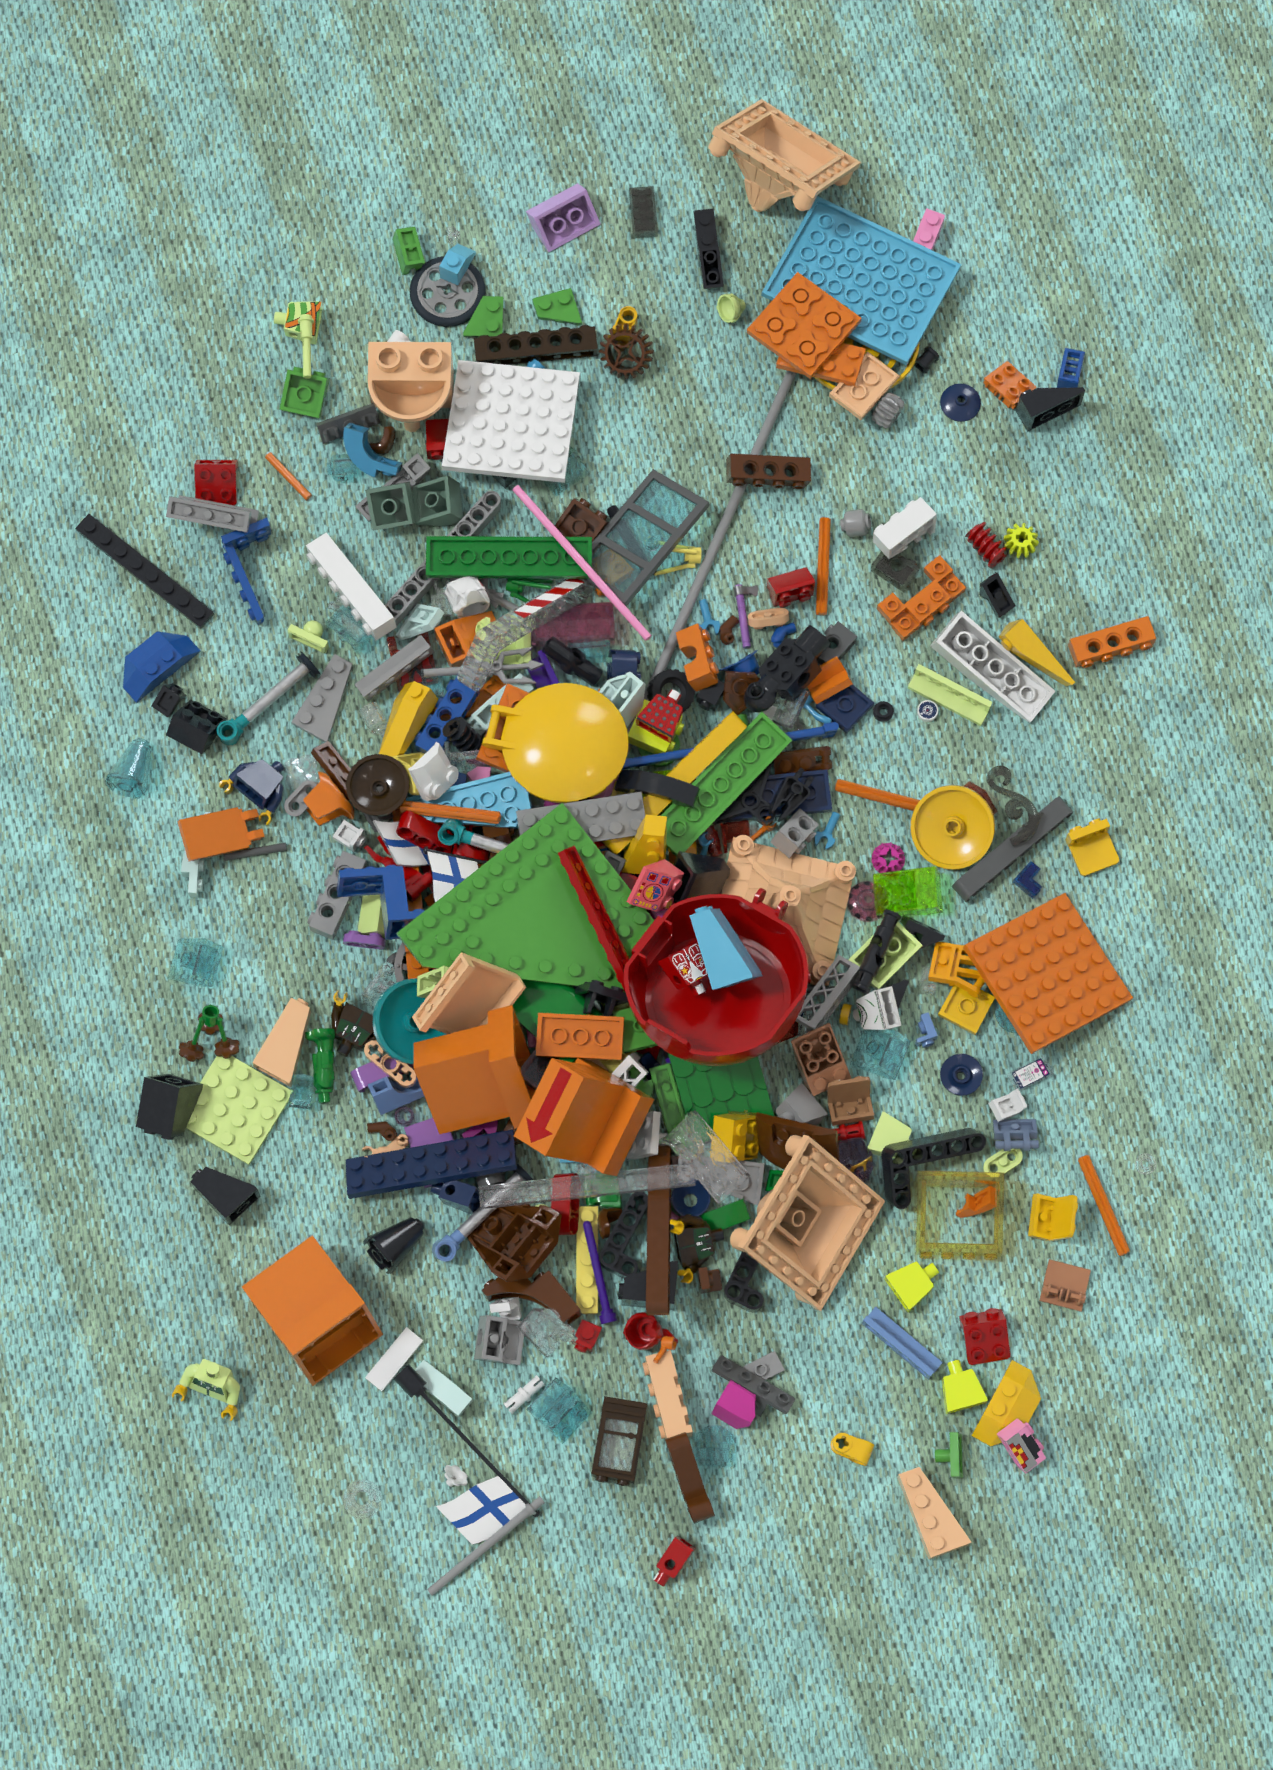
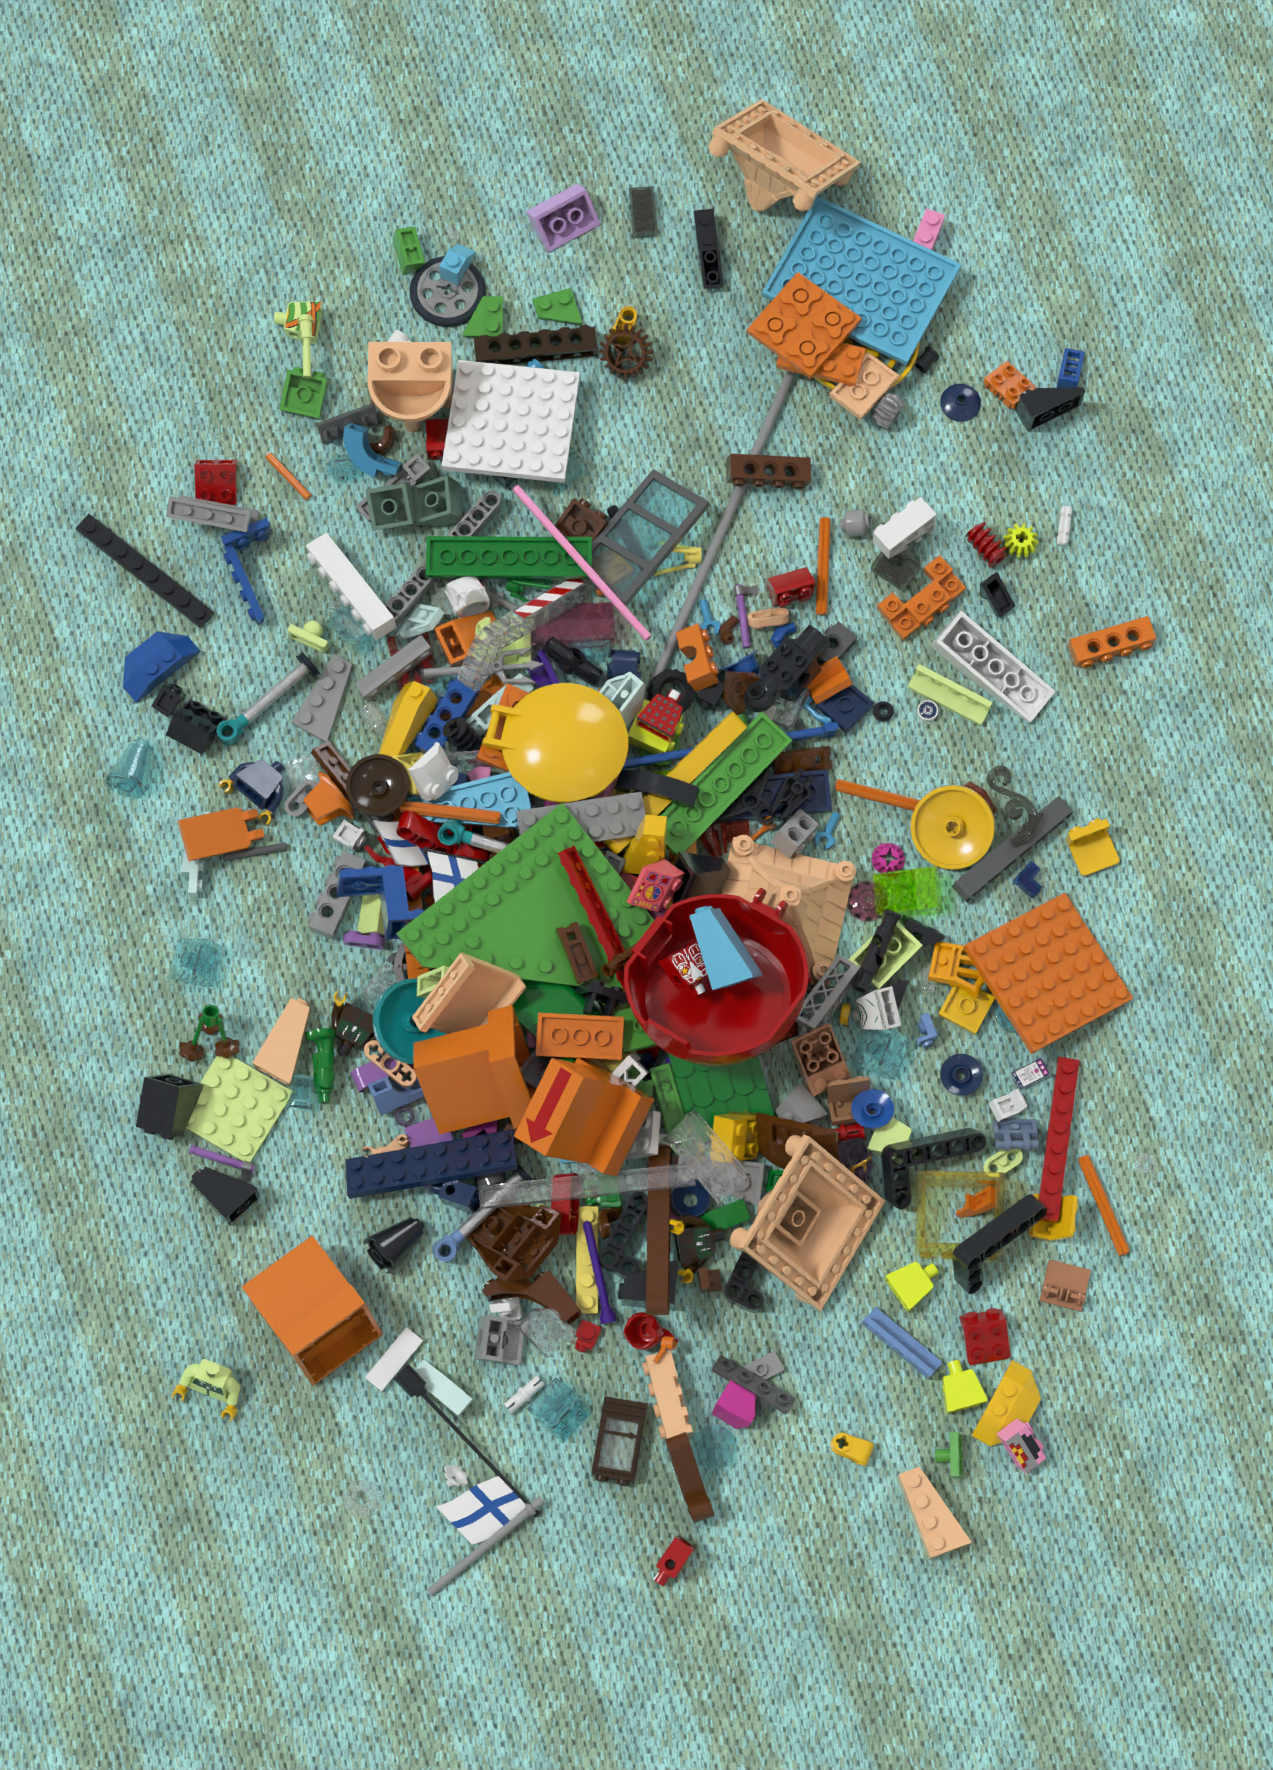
(245, 1167): none -> medium lavender piece
(383, 1128): reddish brown arm -> none
(577, 953): none -> reddish brown plate
(617, 963): none -> reddish brown pin
(705, 843): dark azure piece -> none
(730, 307): yellowish green piece -> none
(876, 1101): none -> blue dish
(992, 1238): none -> black beam
(1026, 645): yellow wedge -> none
(1058, 1136): none -> red plate
(1064, 525): none -> white axle

